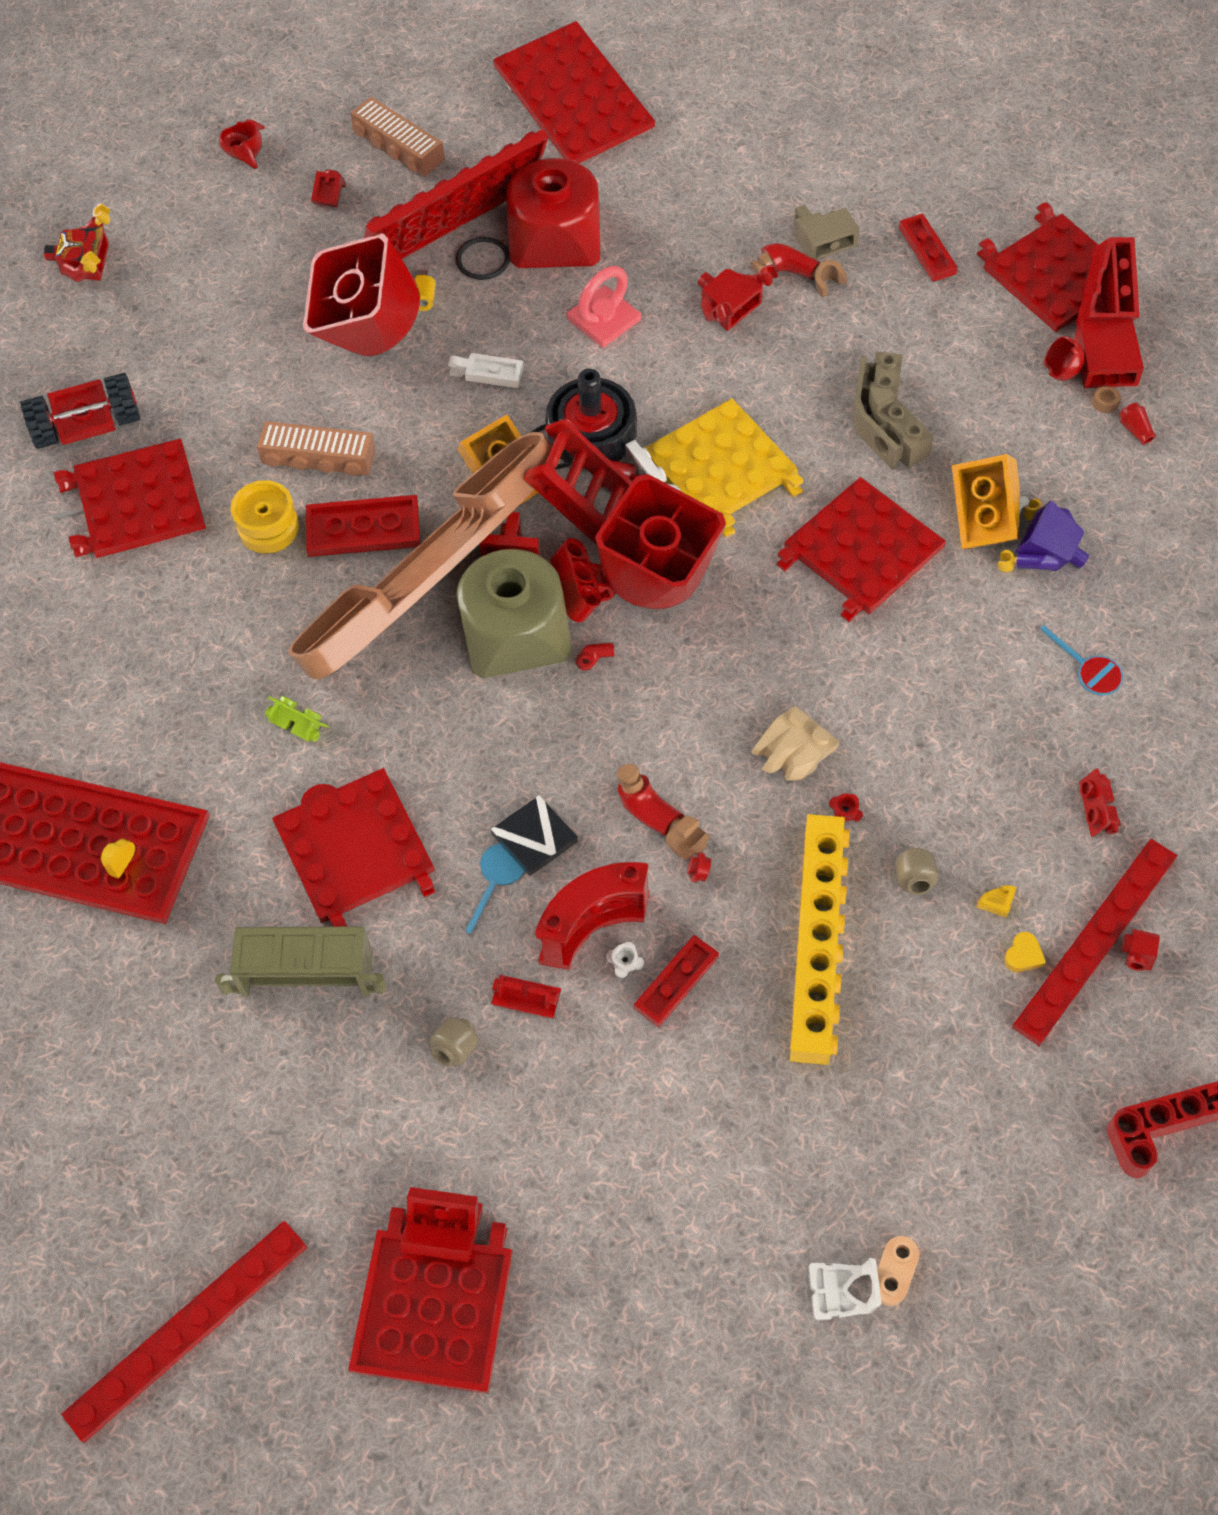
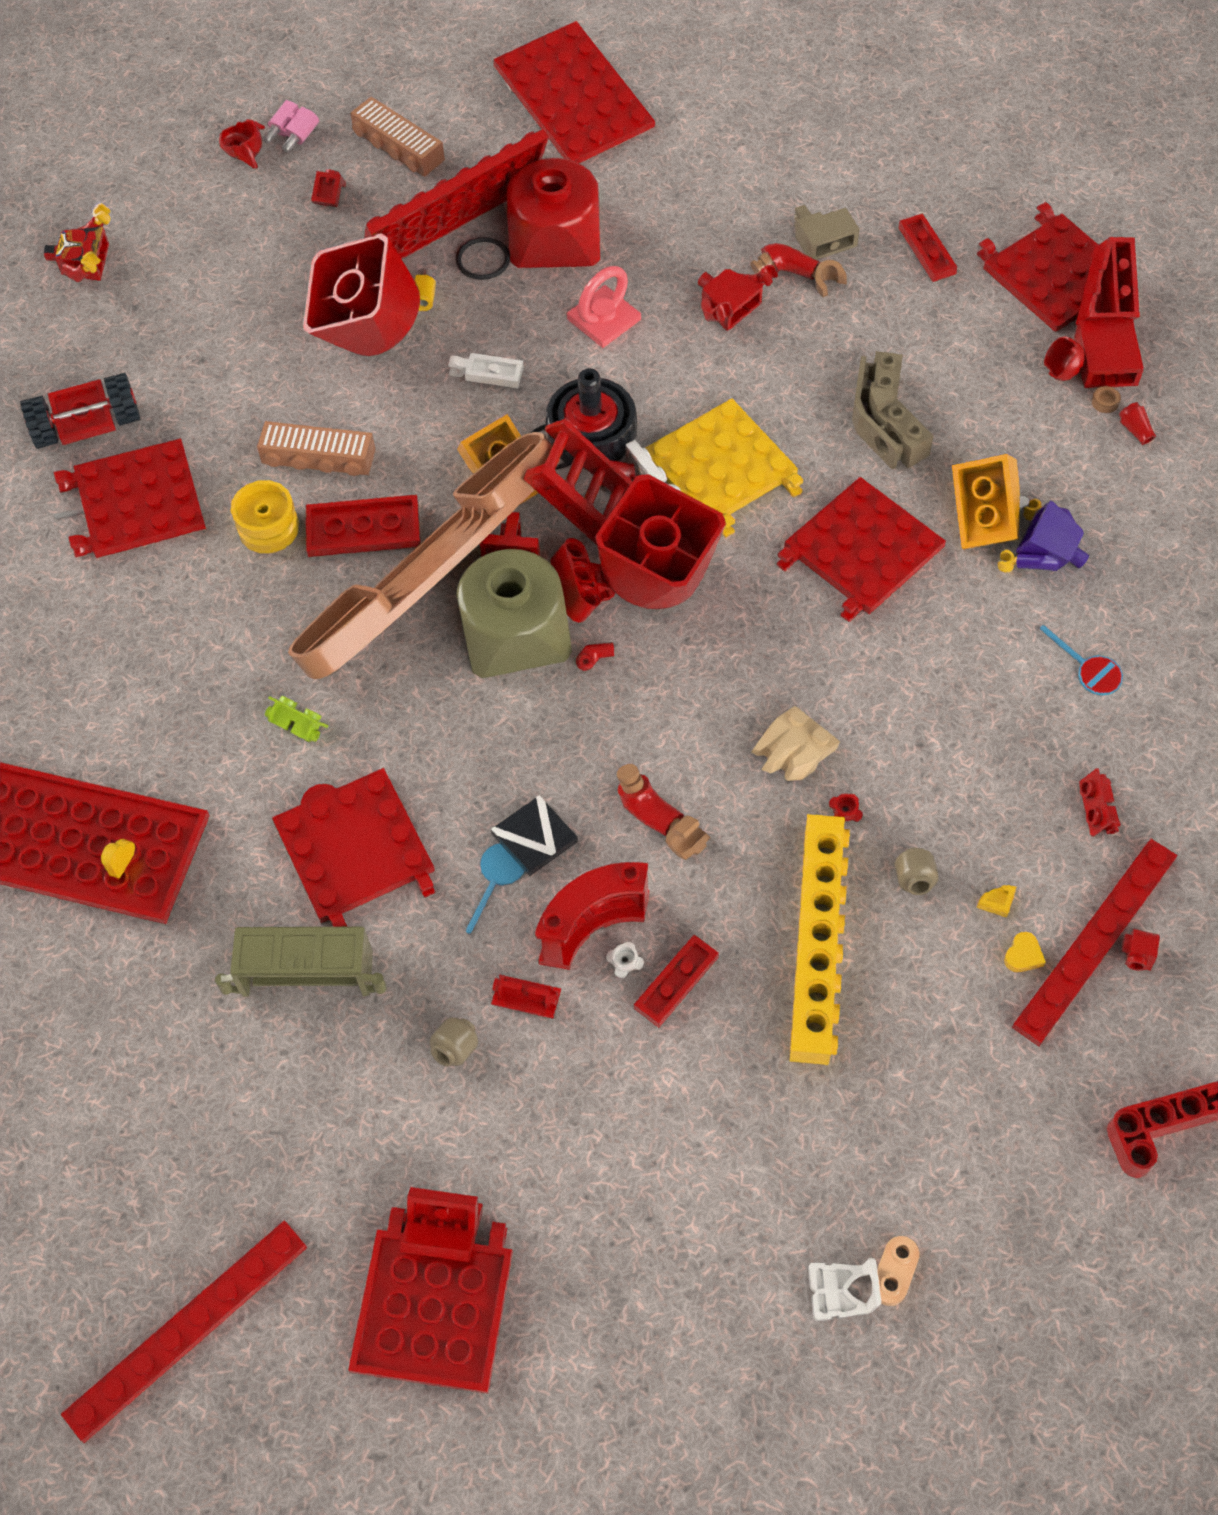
(291, 122): none -> bright pink piece
(699, 867): red plate -> none

